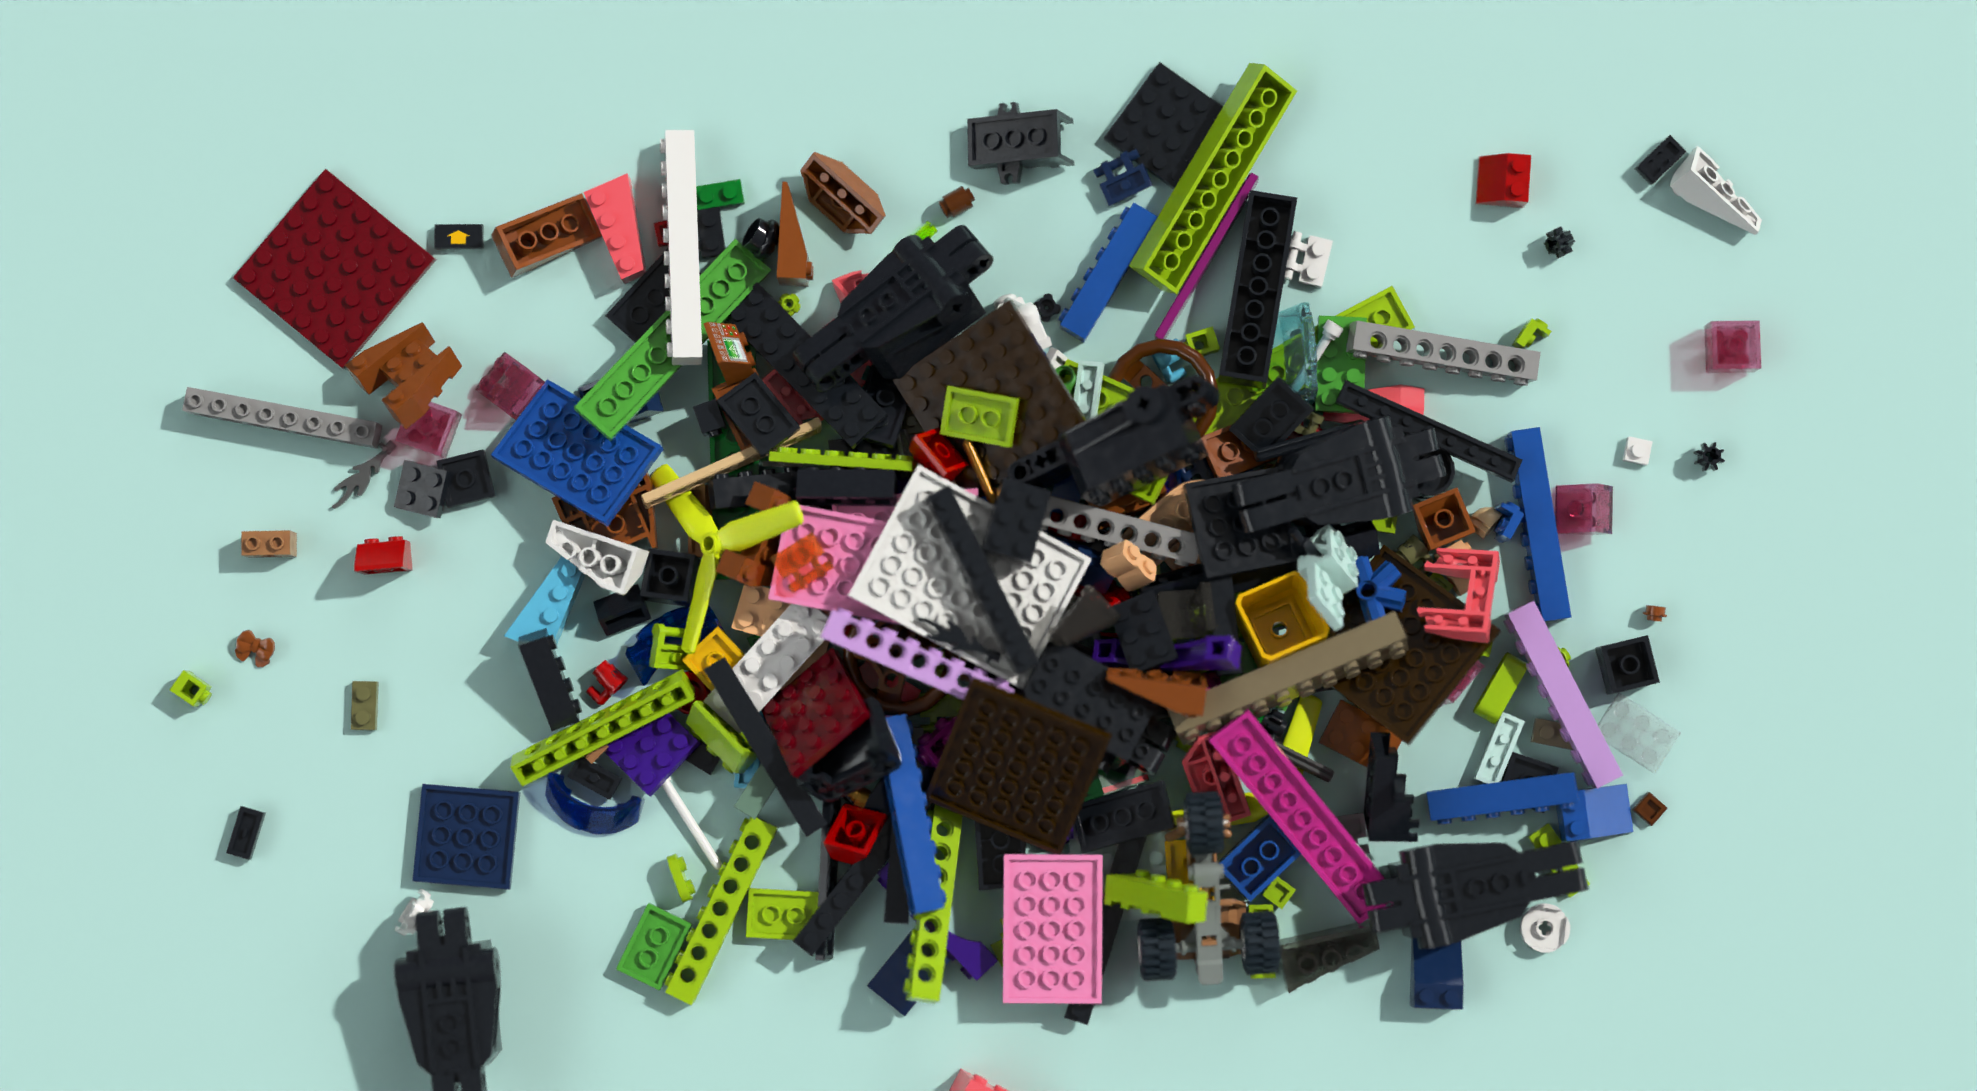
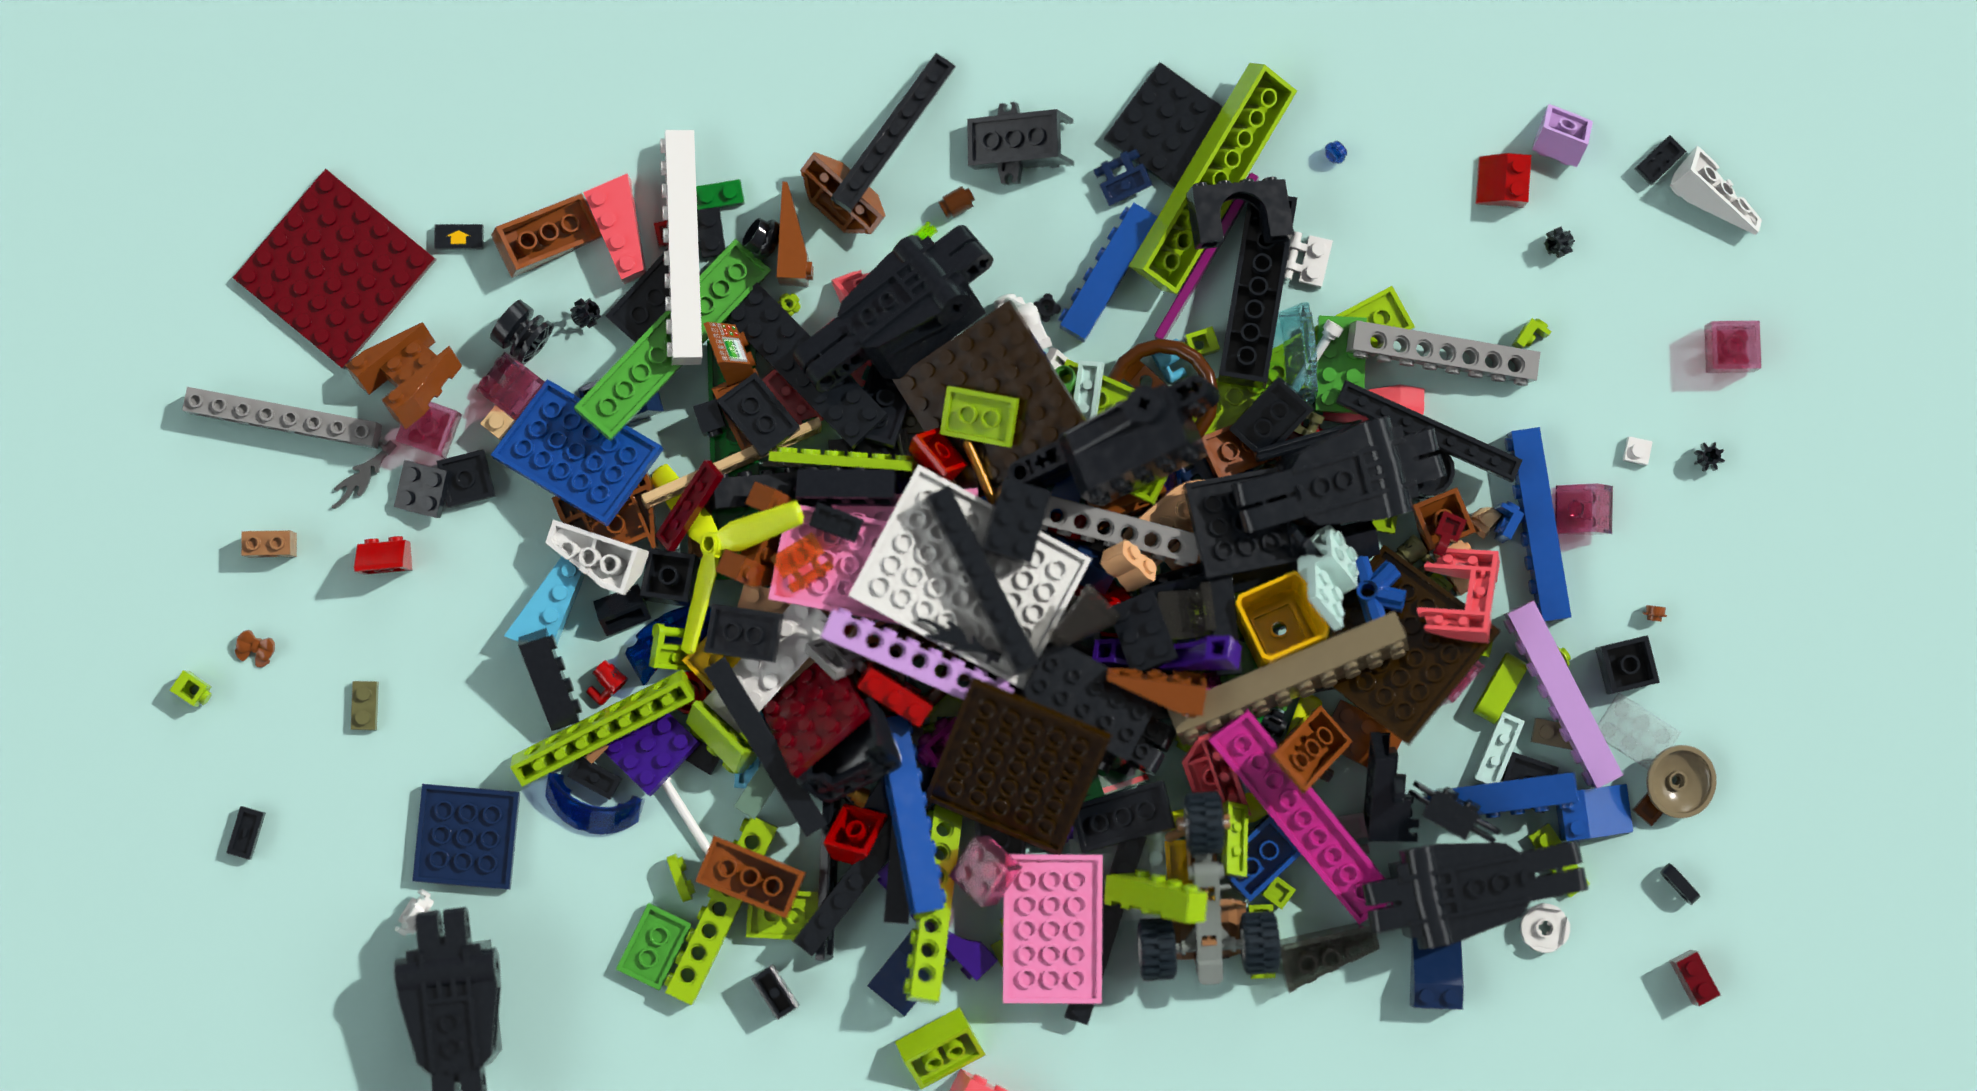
(497, 422): none -> tan brick
(518, 329): none -> black wheel
(585, 313): none -> black gear
(689, 505): none -> dark red plate
(744, 633): none -> black plate
(751, 877): none -> dark orange slope
(775, 992): none -> black brick
(834, 658): none -> light grey plate
(836, 522): none -> black plate
(885, 689): none -> red arch
(893, 132): none -> black plate
(939, 1048): none -> lime slope
(985, 871): none -> clear pink brick
(1235, 840): none -> lime plate
(1266, 196): none -> black arch
(1311, 748): none -> dark orange slope
(1335, 152): none -> clear blue plate
(1448, 529): none -> dark red plate
(1453, 813): none -> black brick
(1562, 136): none -> lavender slope
(1680, 884): none -> black beam
(1693, 786): none -> dark tan dish
(1695, 978): none -> dark red brick

